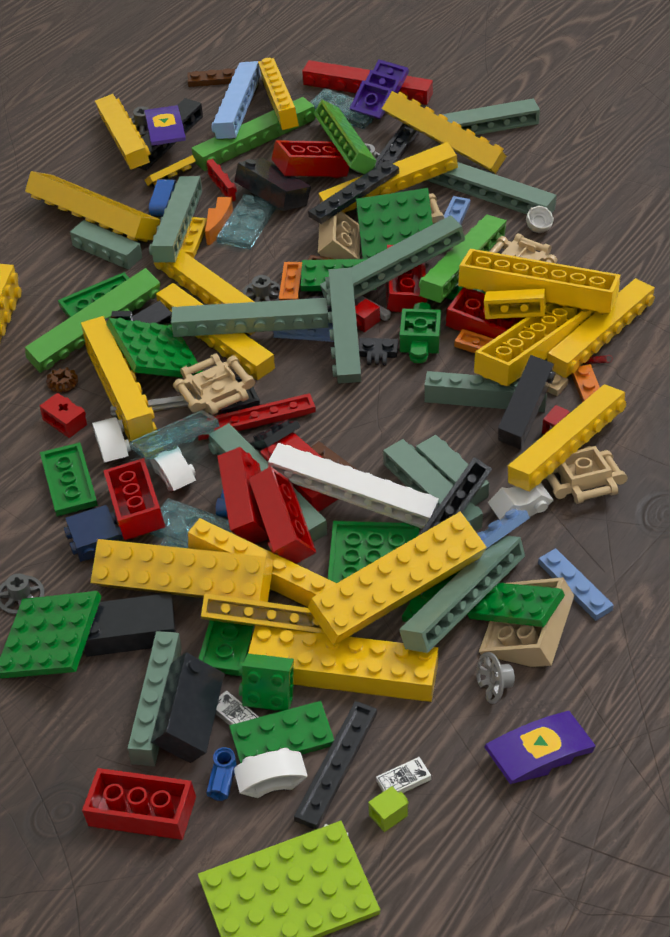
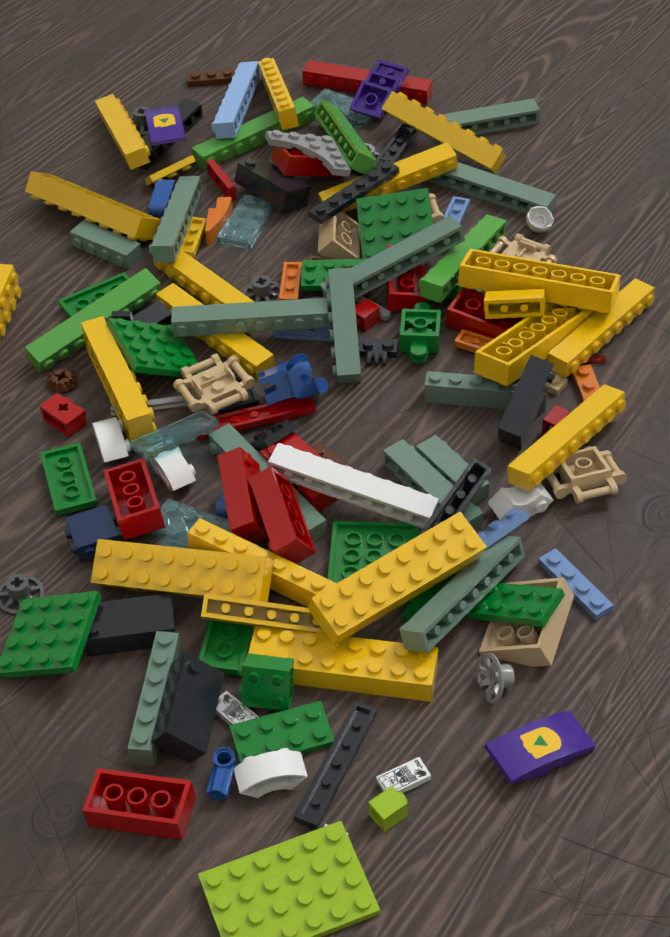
(301, 377): none -> blue piece
(313, 146): none -> light grey plate

